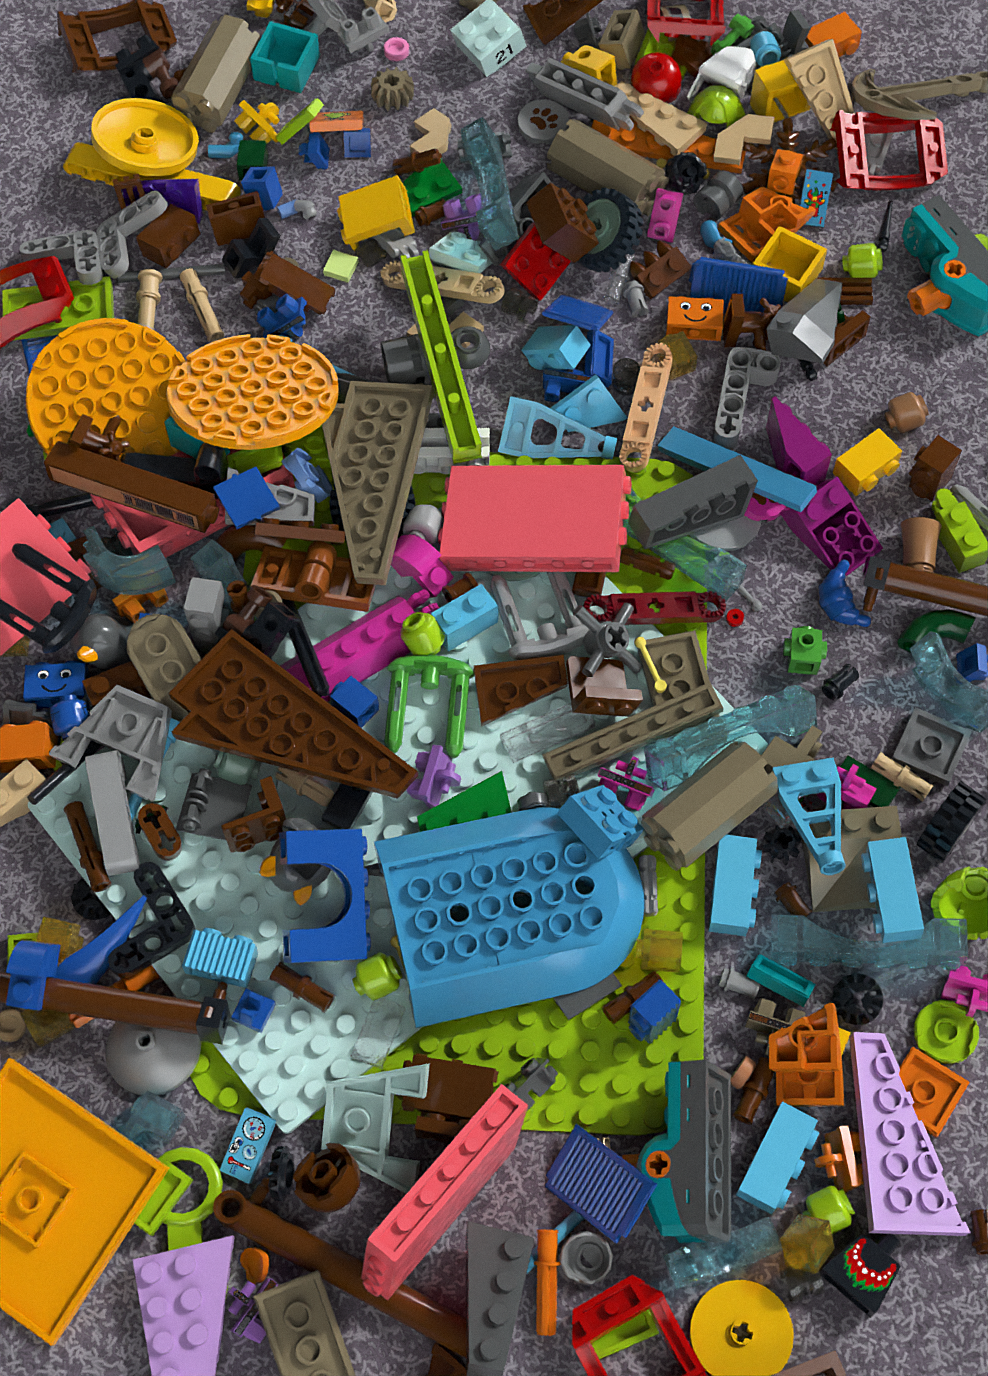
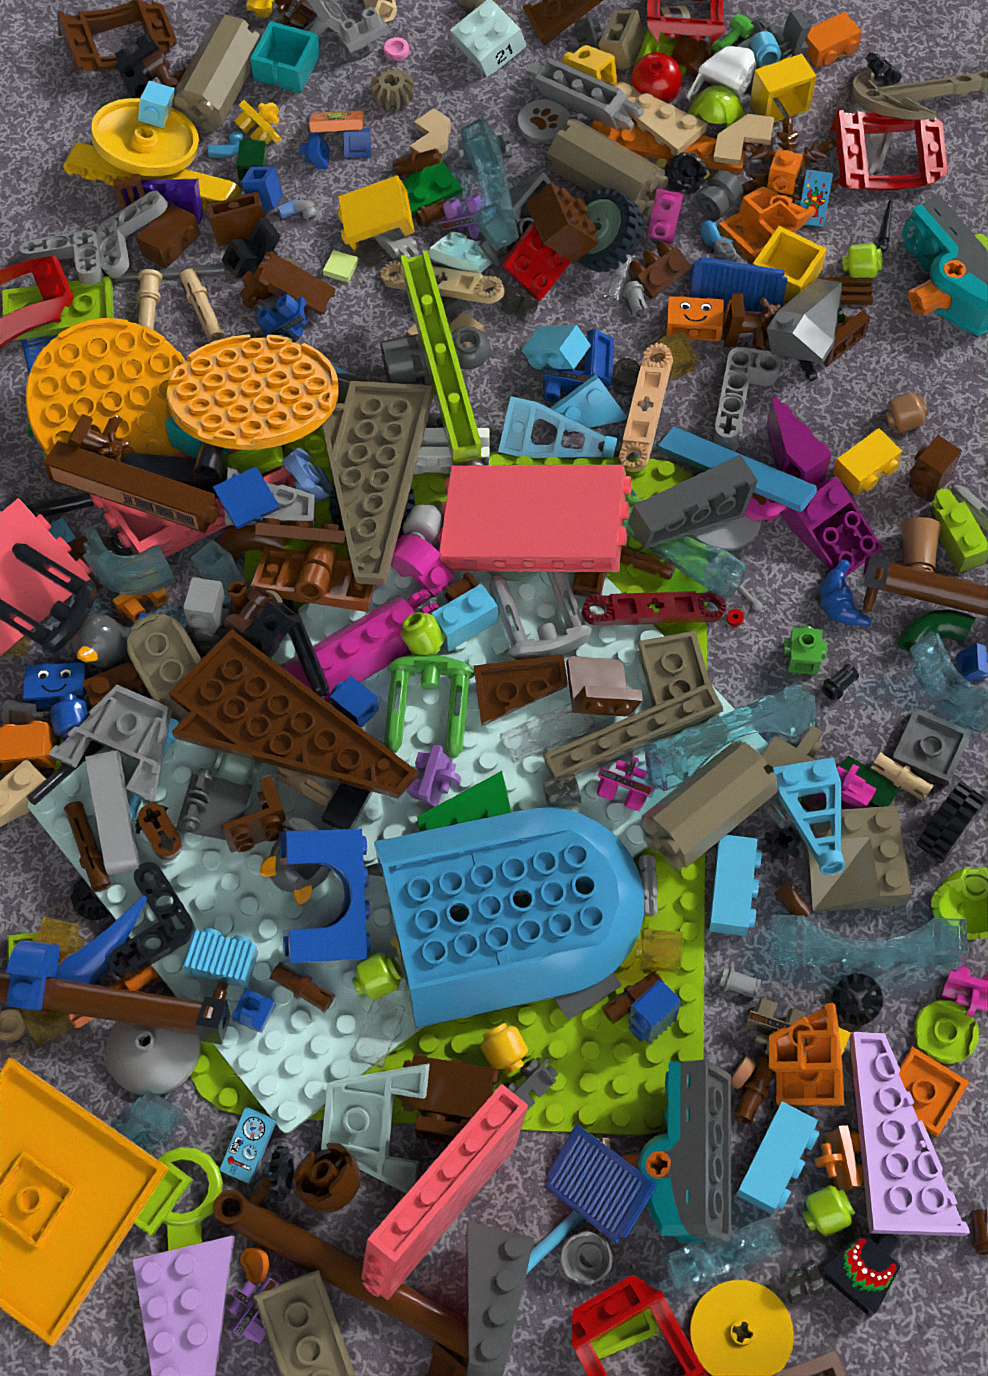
(156, 104): none -> medium azure brick
(299, 121): lime tile -> none
(504, 1048): none -> yellow head
(533, 800): dark grey tile -> none
(546, 1282): orange axle -> none
(578, 313): blue window -> none
(600, 821): dark azure piece -> none
(607, 639): dark grey bar -> none
(660, 685): light yellow hinge -> none
(781, 980): teal tile -> none
(807, 1243): clear yellow brick -> none
(821, 82): tan wing -> none
(883, 68): none -> black gear
(892, 890): medium azure brick -> none

